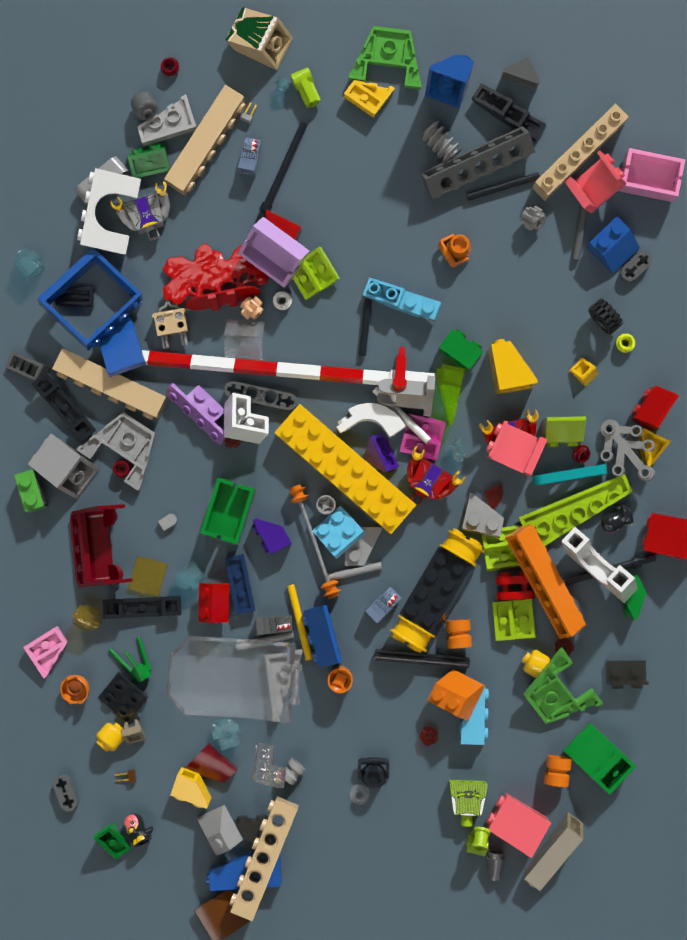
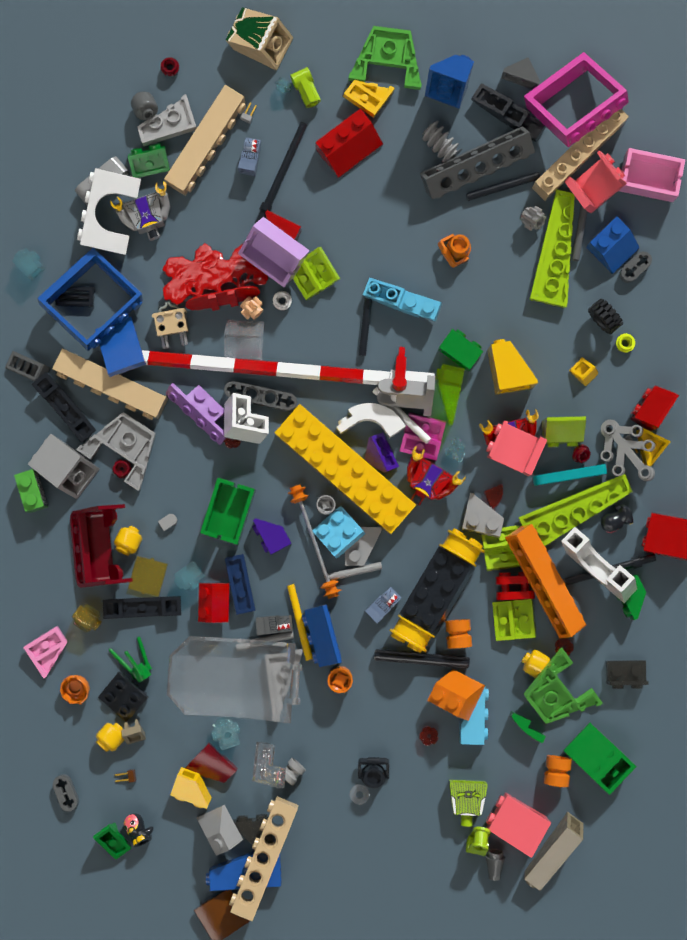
(128, 540): none -> yellow head
(348, 143): none -> red slope
(524, 724): none -> green slope
(553, 267): none -> lime wing
(563, 78): none -> dark pink window

